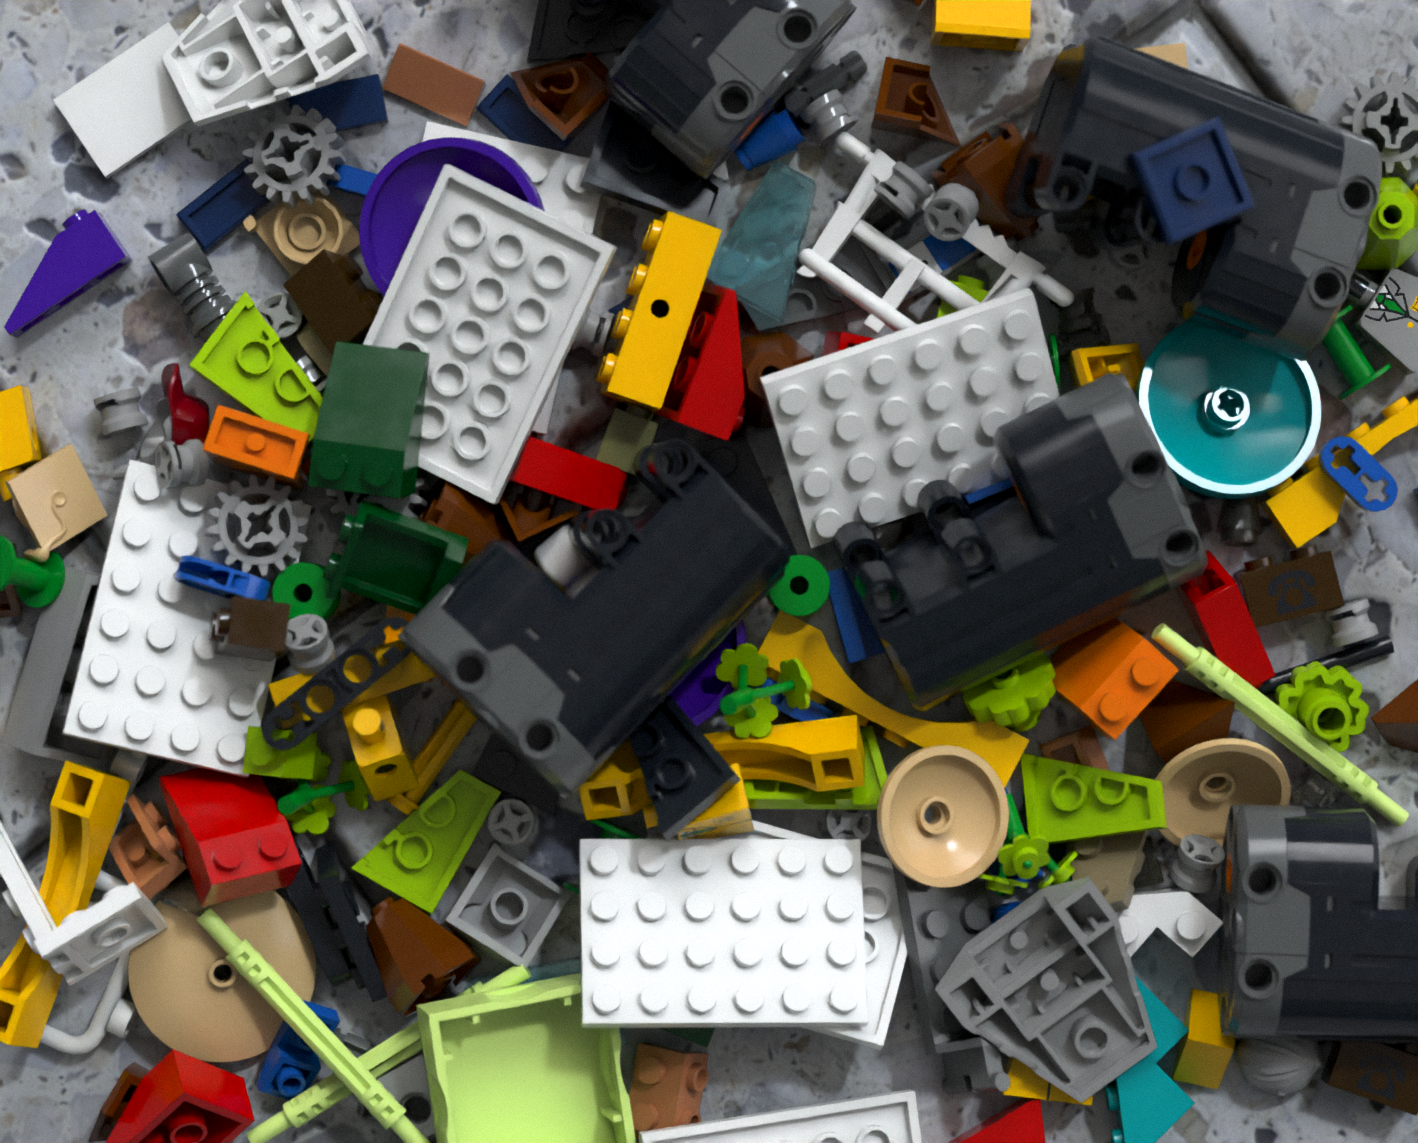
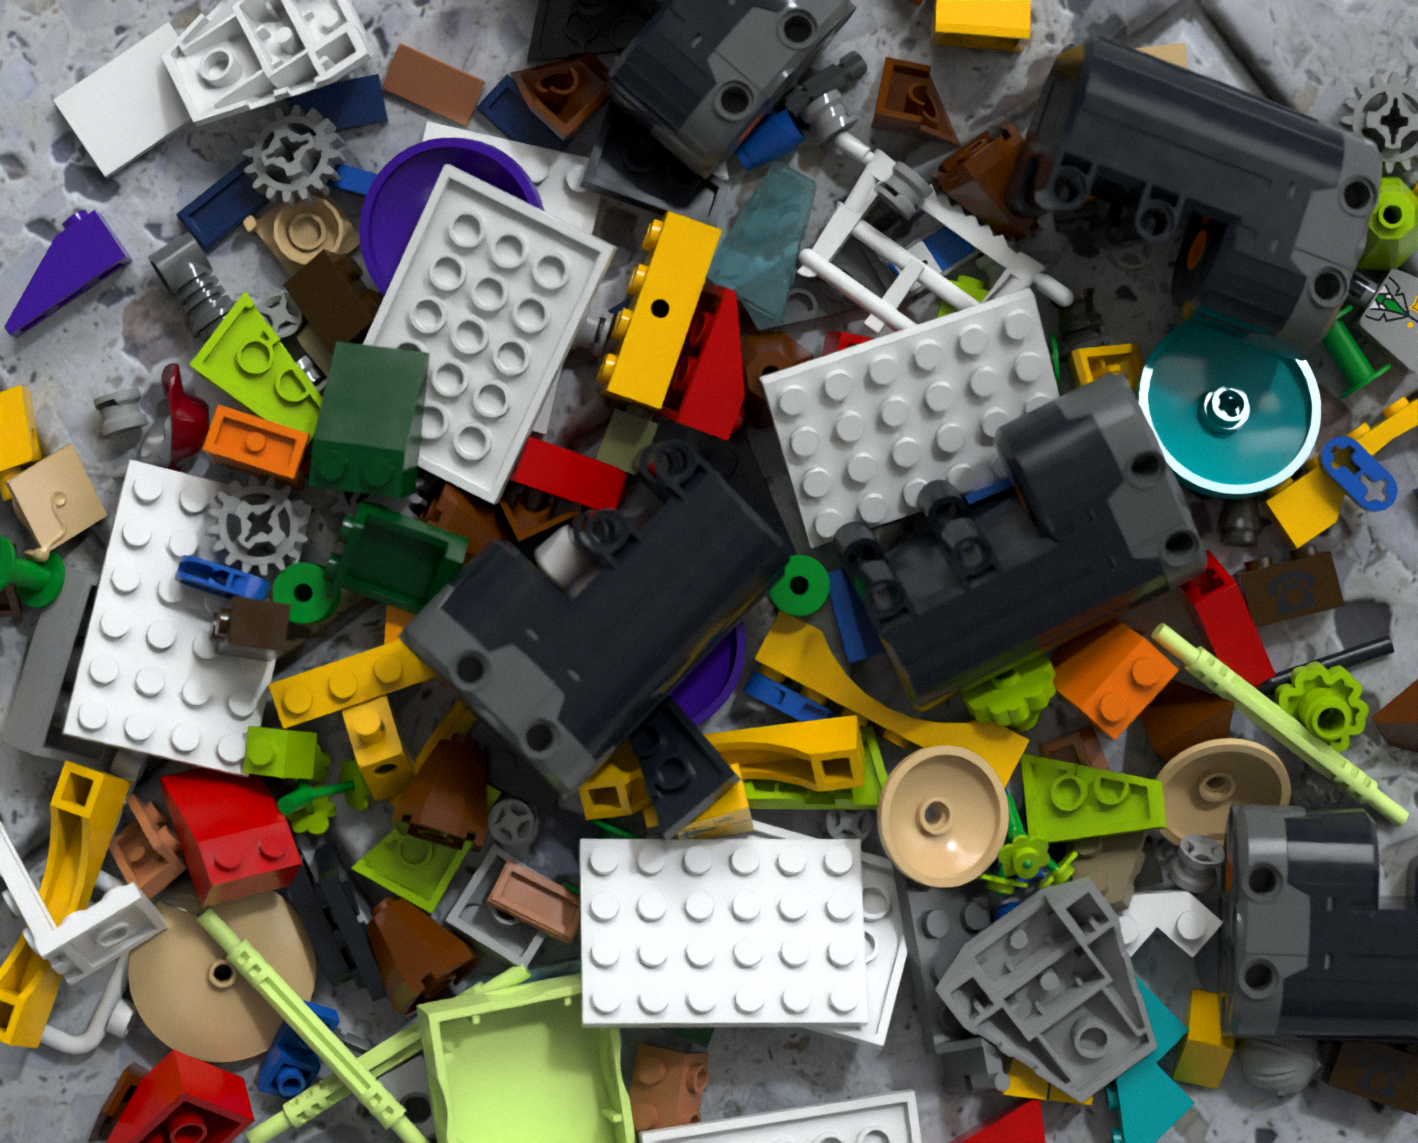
(181, 463): light grey wheel -> none
(309, 644): light grey wheel -> none
(335, 679): black beam -> none
(447, 796): none -> reddish brown cone
(536, 901): none -> nougat tile
(751, 709): lime plant -> none
(942, 220): light grey wheel -> none
(1192, 181): dark blue tile -> none
(1353, 626): light grey wheel -> none

